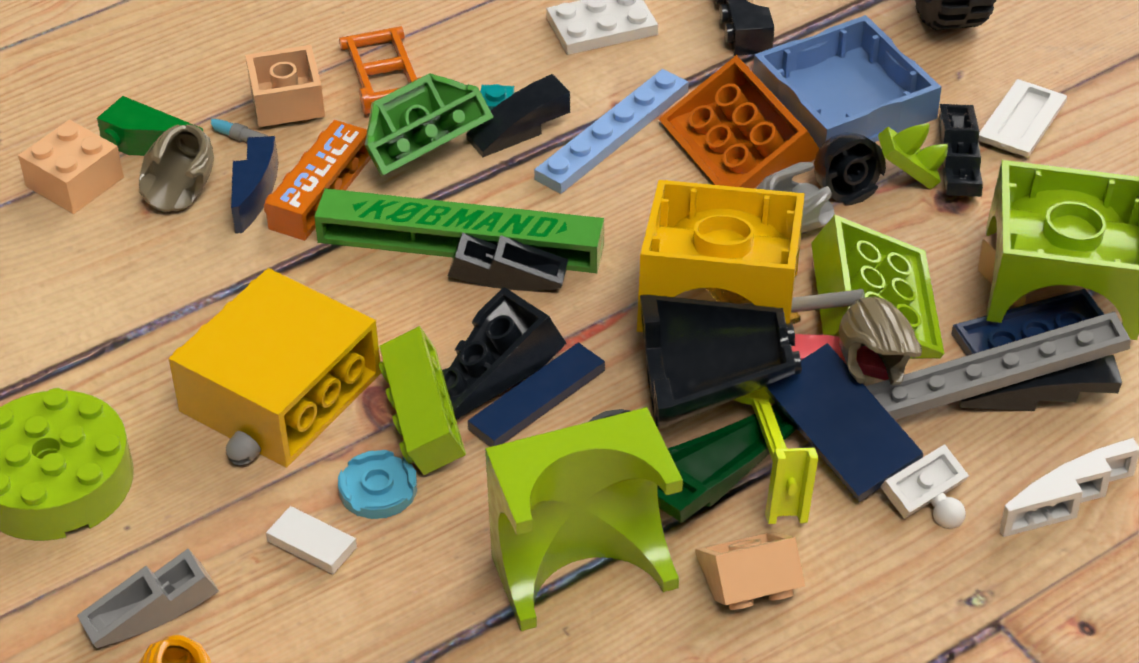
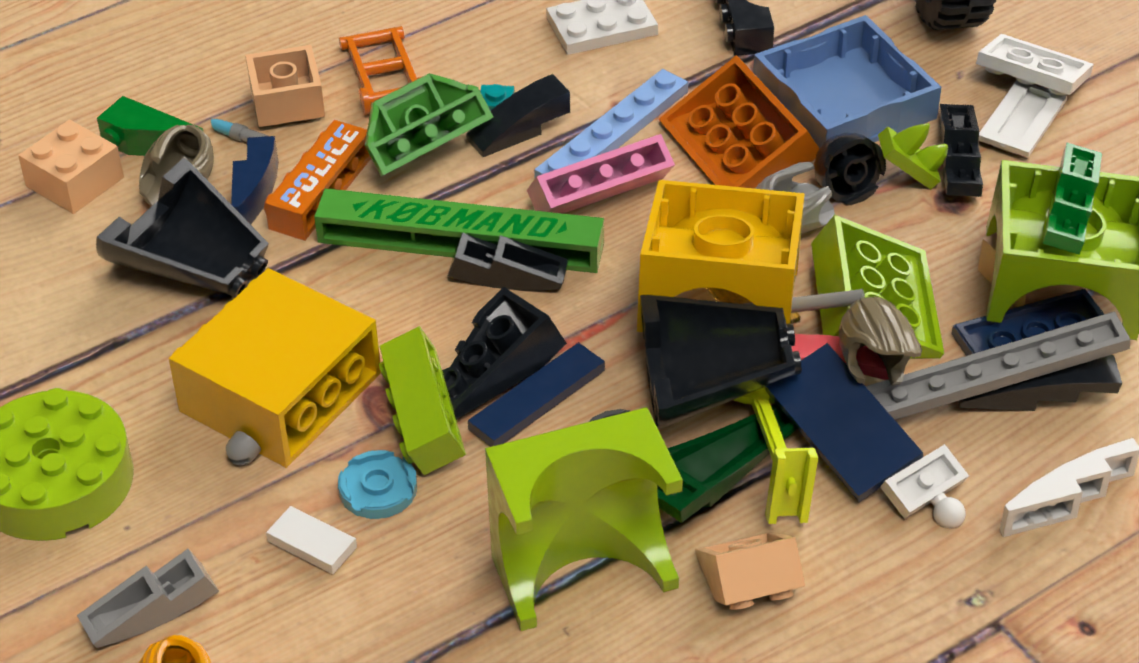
(188, 236): none -> black cone
(601, 176): none -> bright pink brick
(1034, 64): none -> white plate
(1072, 198): none -> green slope

